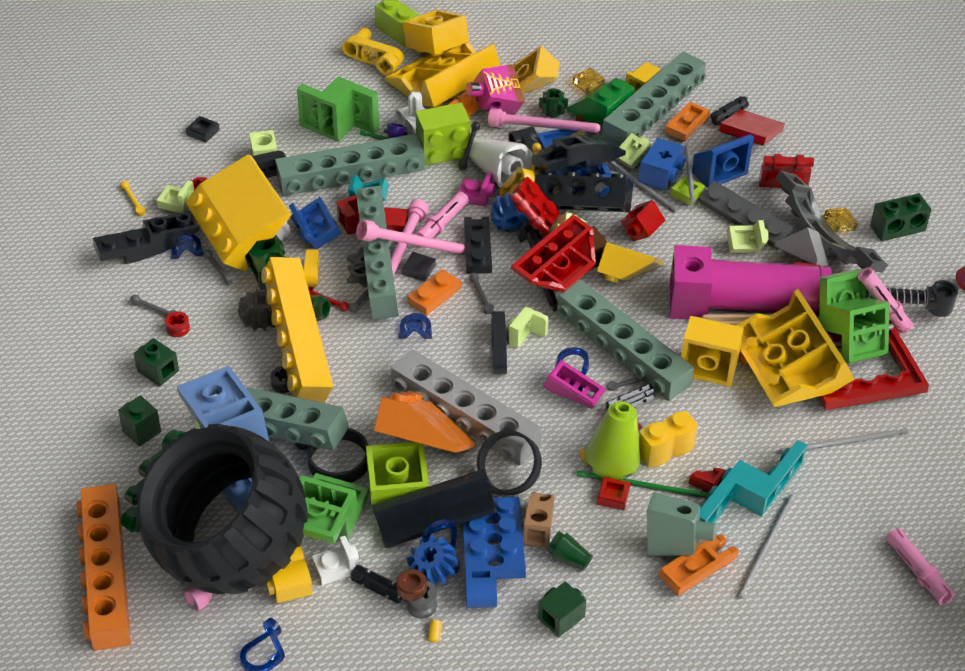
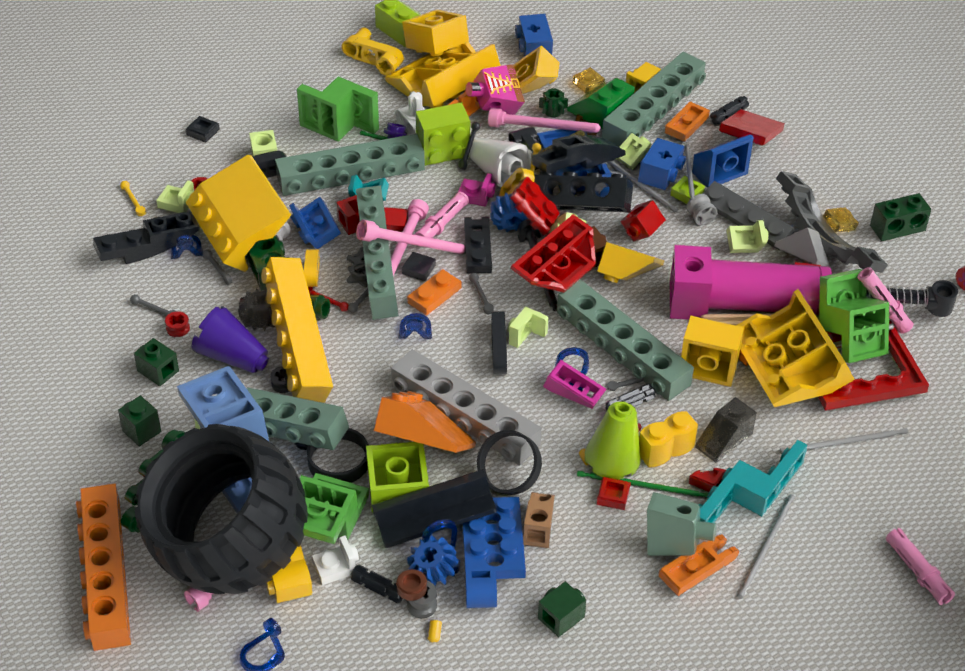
(229, 342): none -> dark purple cone
(533, 32): none -> blue brick
(568, 550): dark green cone -> none
(702, 210): none -> light grey wheel
(727, 430): none -> clear smoke slope
(774, 164): red plate -> none

